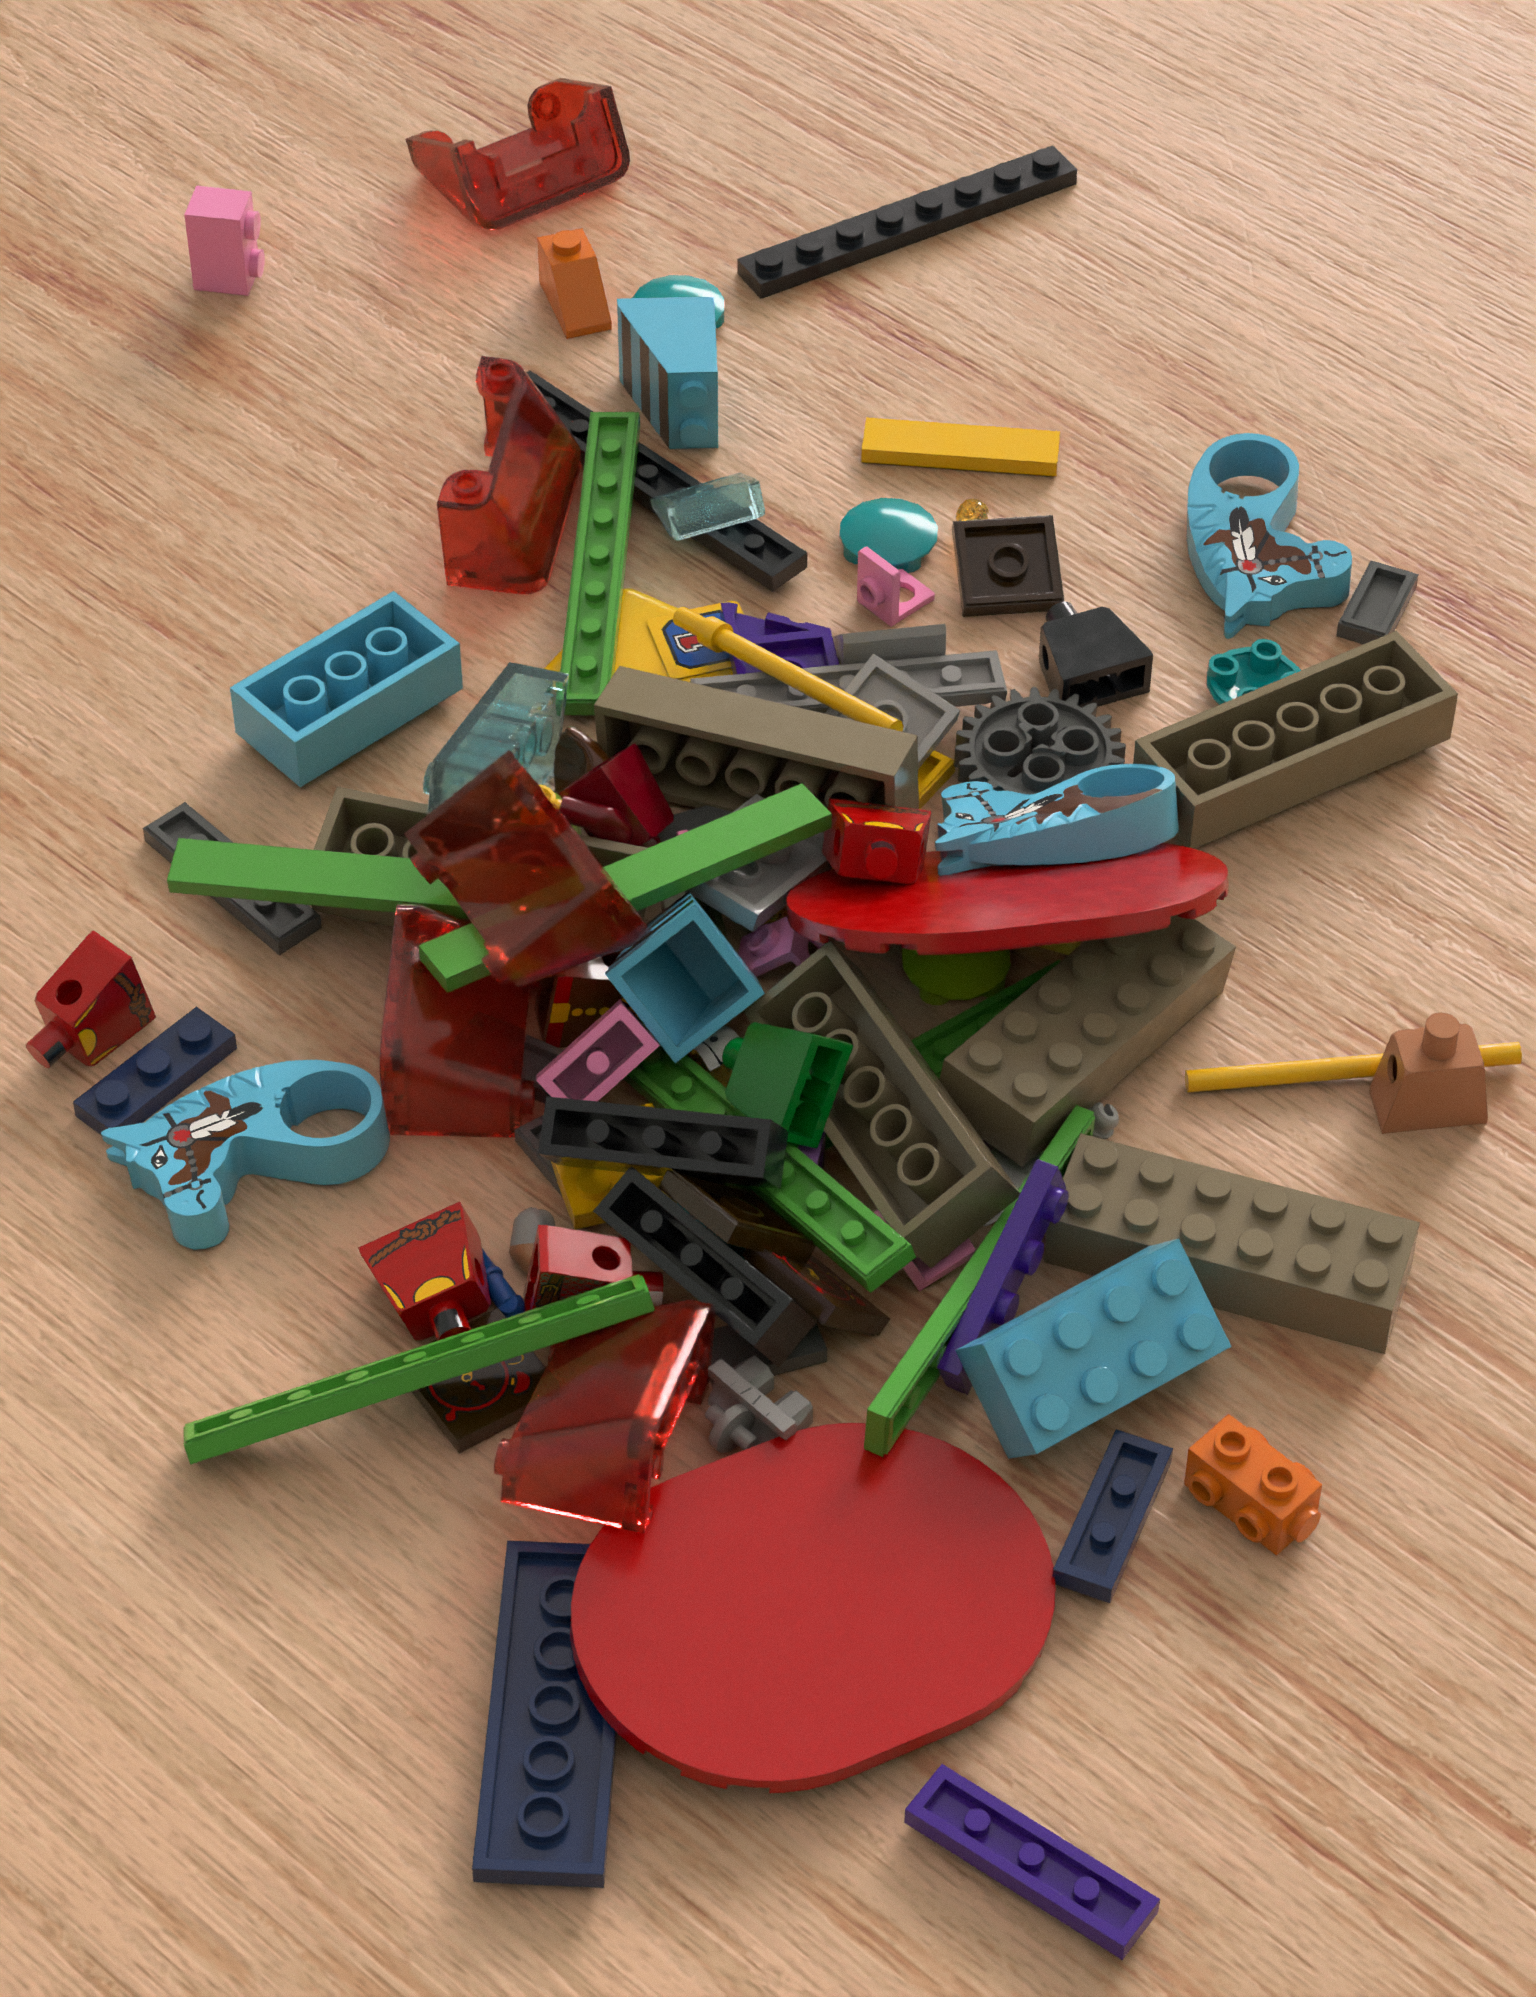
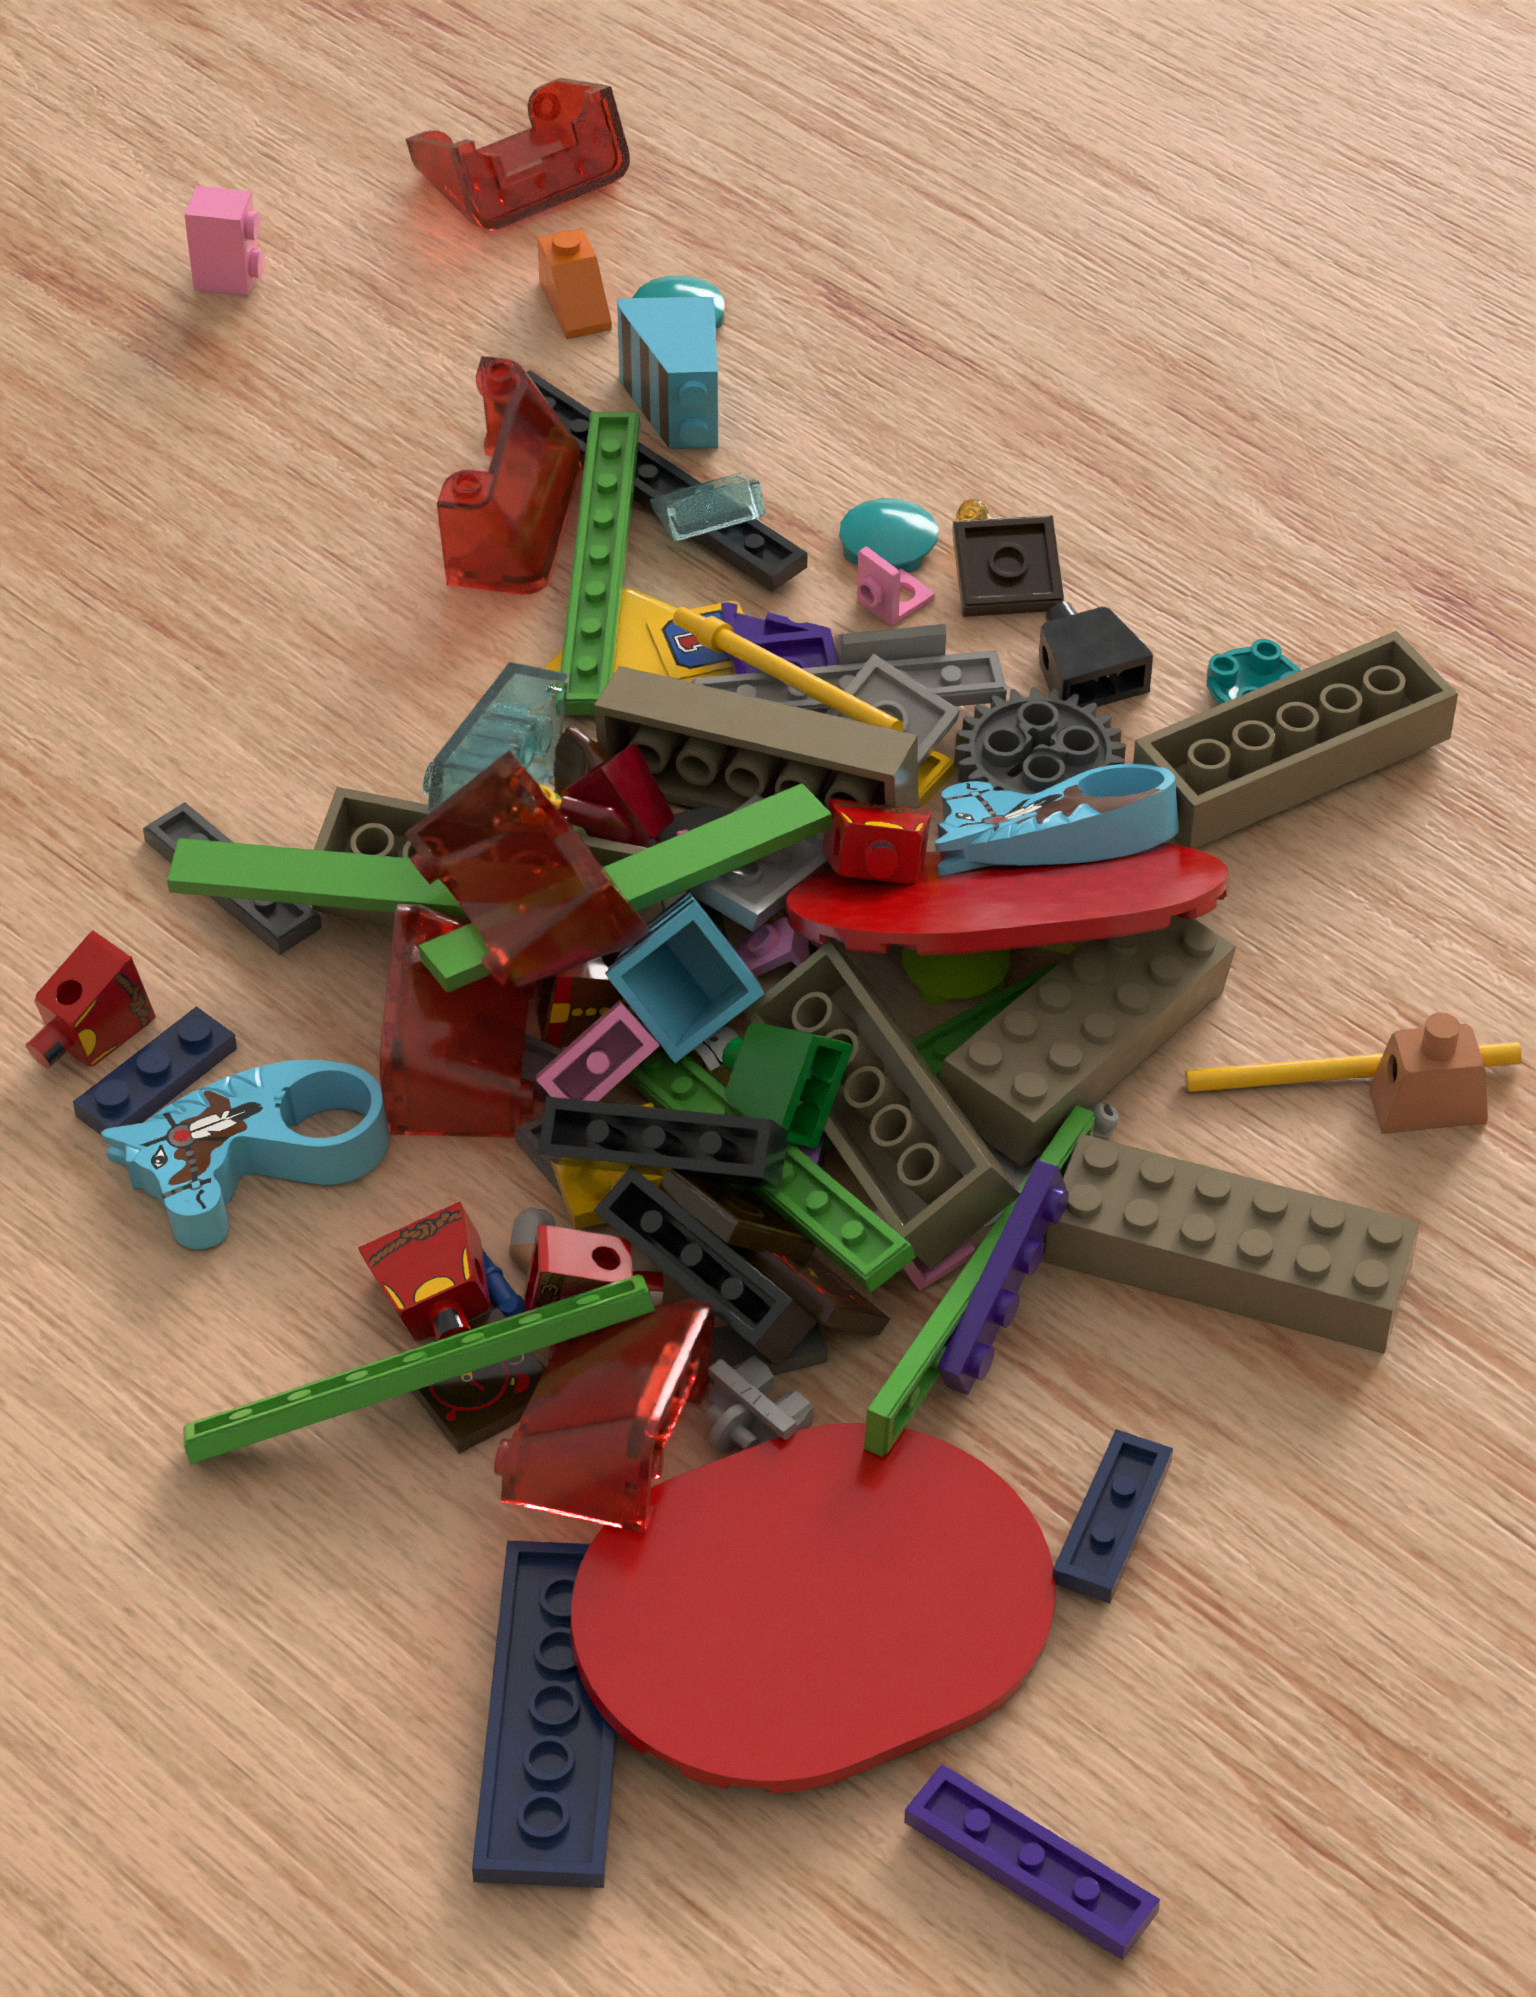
(346, 688): medium azure brick -> none
(906, 222): black plate -> none
(960, 446): yellow tile -> none
(1093, 1349): medium azure brick -> none
(1241, 543): medium azure animal -> none
(1253, 1485): orange brick -> none
(1377, 603): dark grey tile -> none

